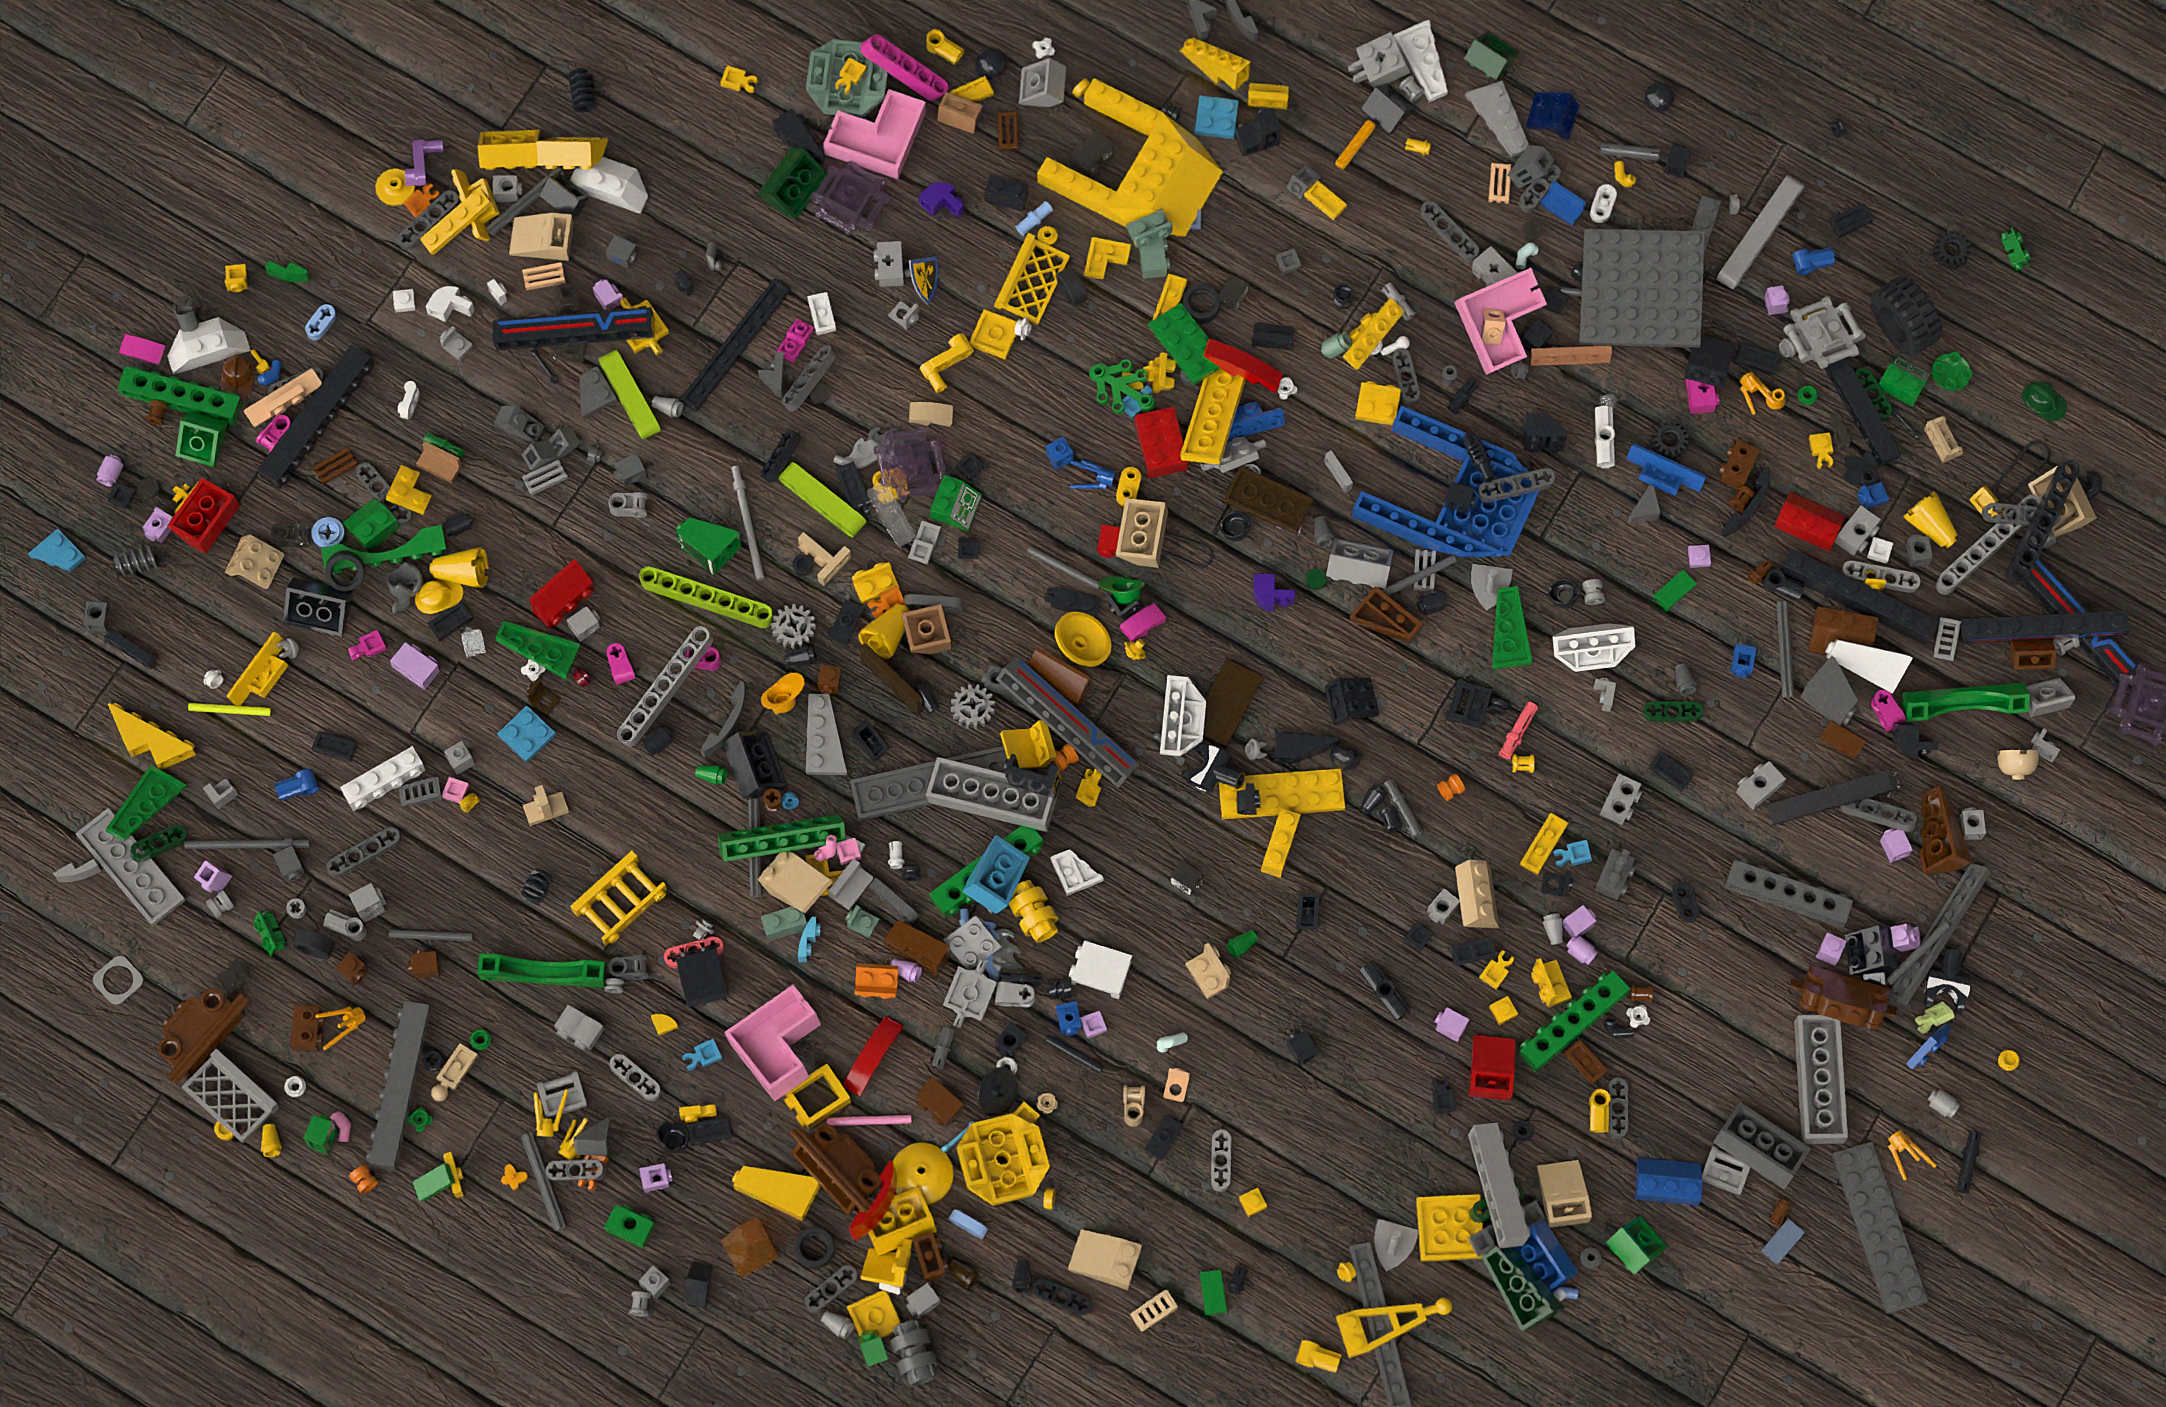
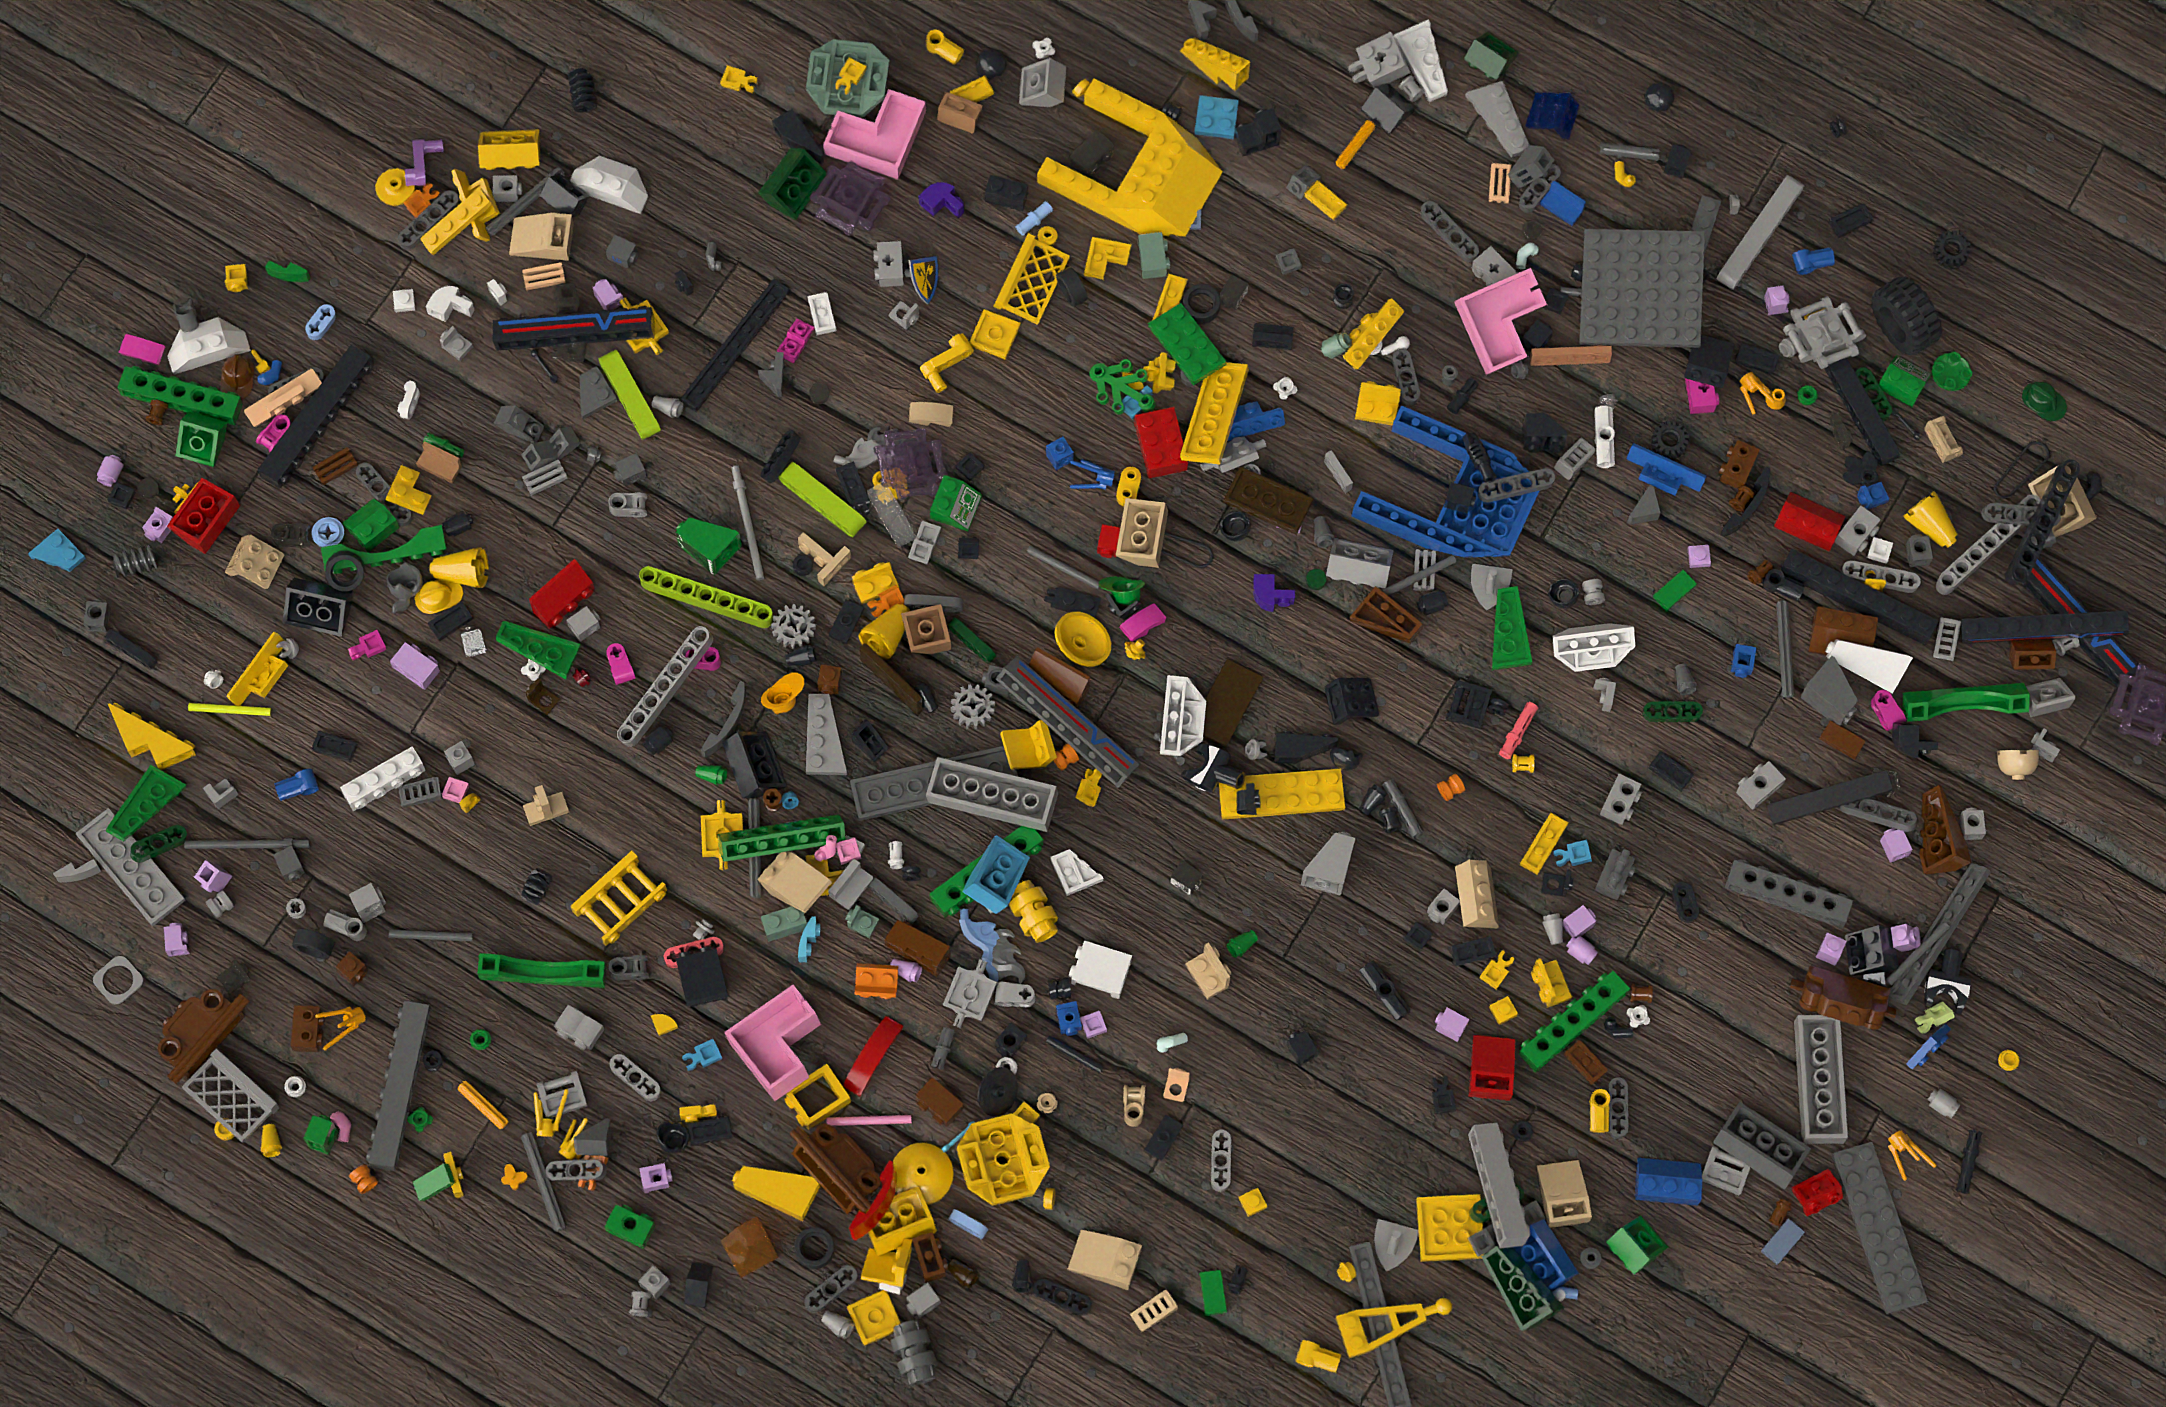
(175, 940): none -> lavender brick
(264, 924): green hinge -> none
(365, 855): dark grey beam -> none
(424, 964): reddish brown brick -> none
(453, 1072): tan plate -> none
(483, 1105): none -> light orange axle
(526, 734): dark azure plate -> none
(570, 152): yellow slope -> none
(614, 985): light grey bush -> none
(716, 824): none -> yellow plate
(821, 362): dark grey beam -> none
(872, 1347): green brick -> none
(904, 67): dark pink beam -> none
(971, 640): none -> dark green beam
(972, 942): light grey hinge -> none
(1007, 146): reddish brown tile -> none
(1020, 977): black pin -> none
(1023, 328): white plate -> none
(1031, 781): black panel -> none
(1149, 228): sand green bracket -> none
(1238, 362): red slope -> none
(1268, 96): yellow panel -> none
(1280, 842): yellow brick -> none
(1307, 910): black slope -> none
(1330, 865): none -> light grey slope
(1391, 292): light grey pin -> none
(1418, 146): yellow pin -> none
(1493, 326): light nougat bracket -> none
(1569, 469): none -> light grey slope
(1603, 205): white plate -> none
(1818, 1192): none -> red bracket
(1821, 447): yellow plate -> none
(1983, 498): yellow plate -> none
(2019, 256): green hinge -> none

